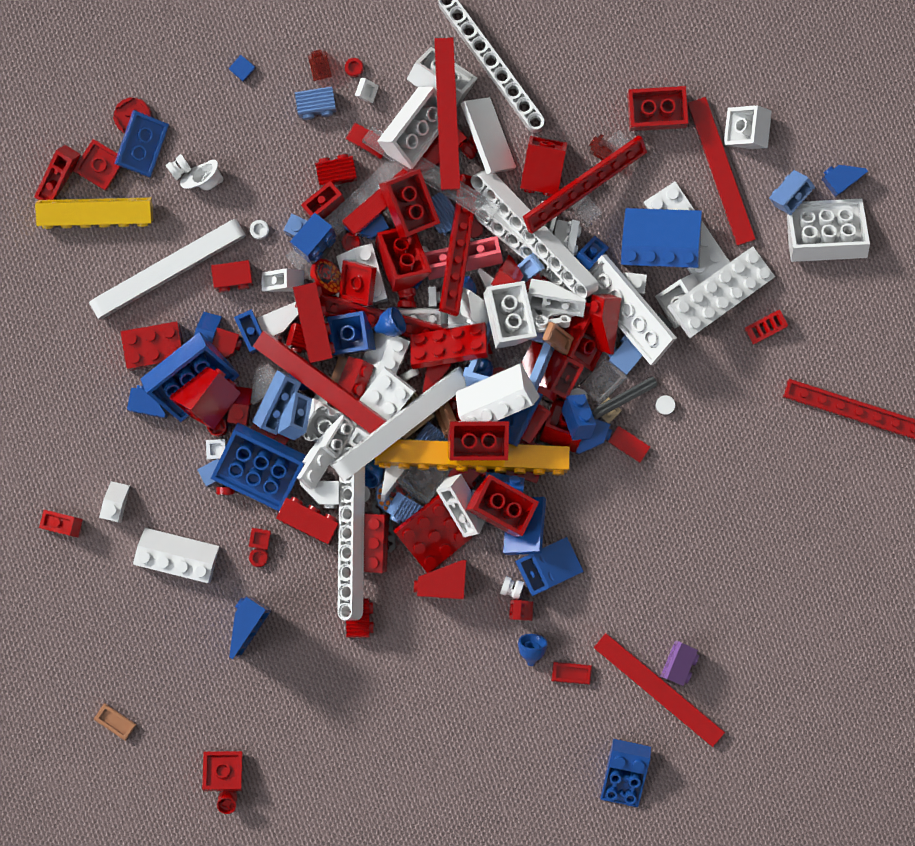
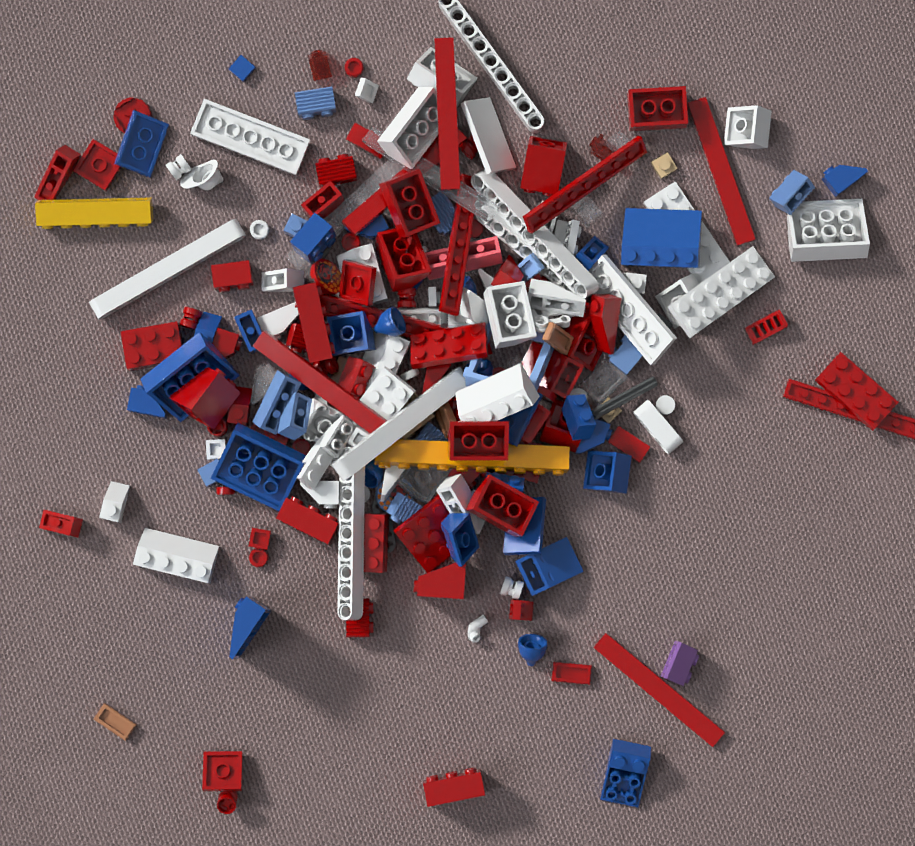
(193, 314): none -> red wheel
(250, 137): none -> white plate
(301, 446): none -> red tile
(327, 366): none -> red wheel
(453, 787): none -> red brick
(460, 537): none -> blue slope
(474, 628): none -> white arm
(607, 471): none -> blue slope
(658, 427): none -> white beam
(664, 165): none -> tan plate
(856, 391): none -> red plate

